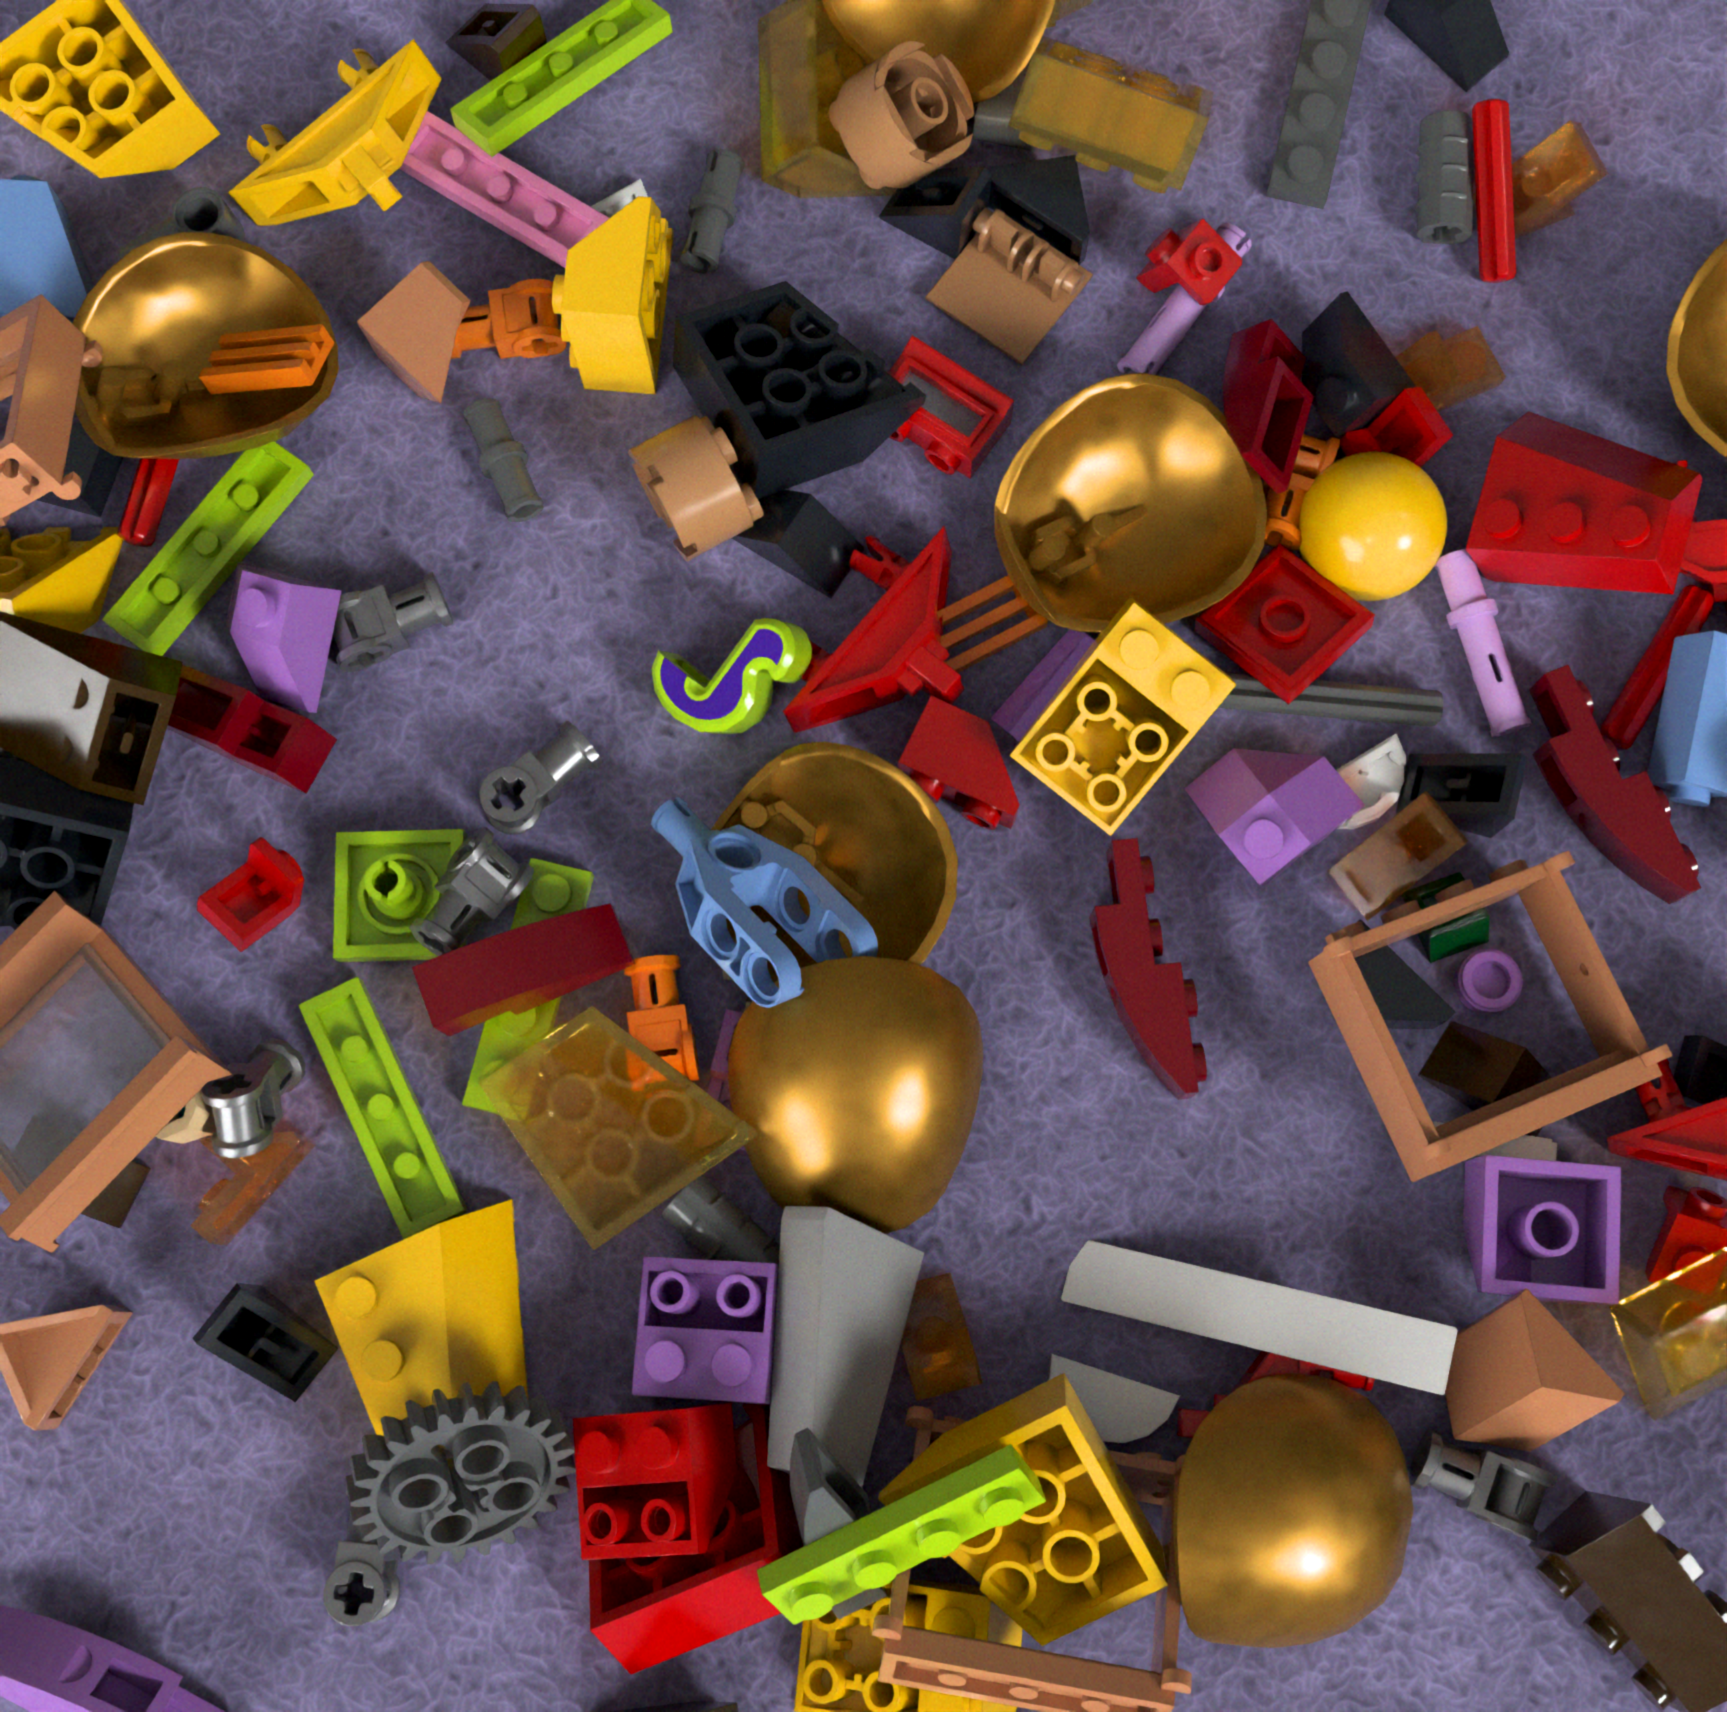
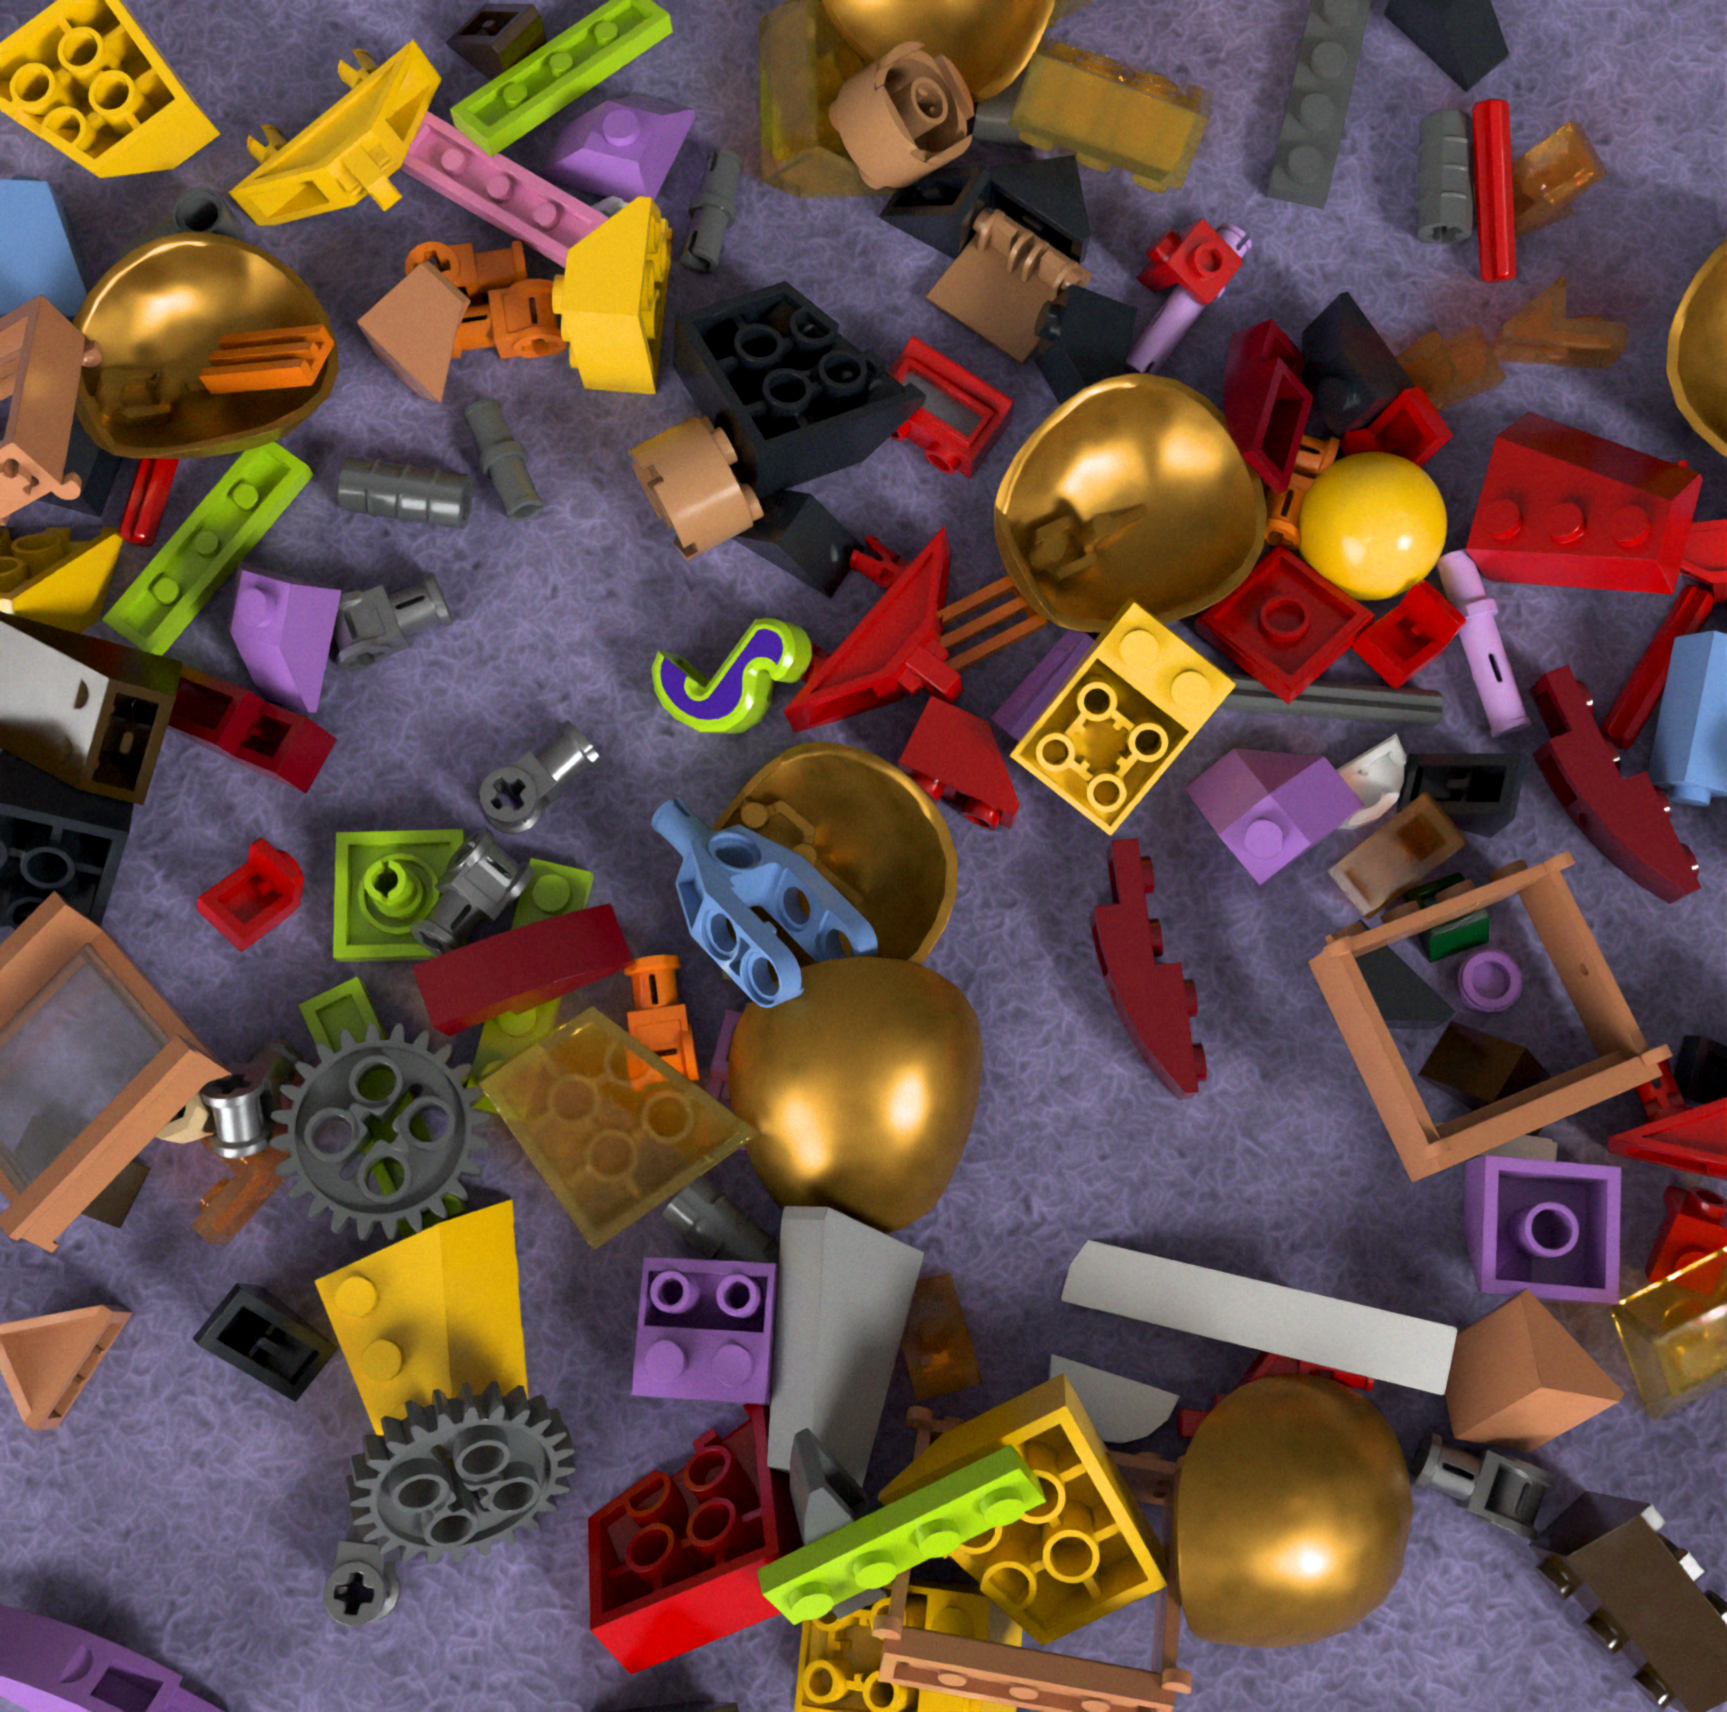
(334, 1094): none -> dark grey gear
(405, 492): none -> dark grey axle
(473, 271): none -> orange connector
(620, 147): none -> medium lavender slope
(653, 1480): red slope -> none
(1082, 340): none -> black slope
(1410, 635): none -> red bracket
(1546, 337): none -> clear orange slope

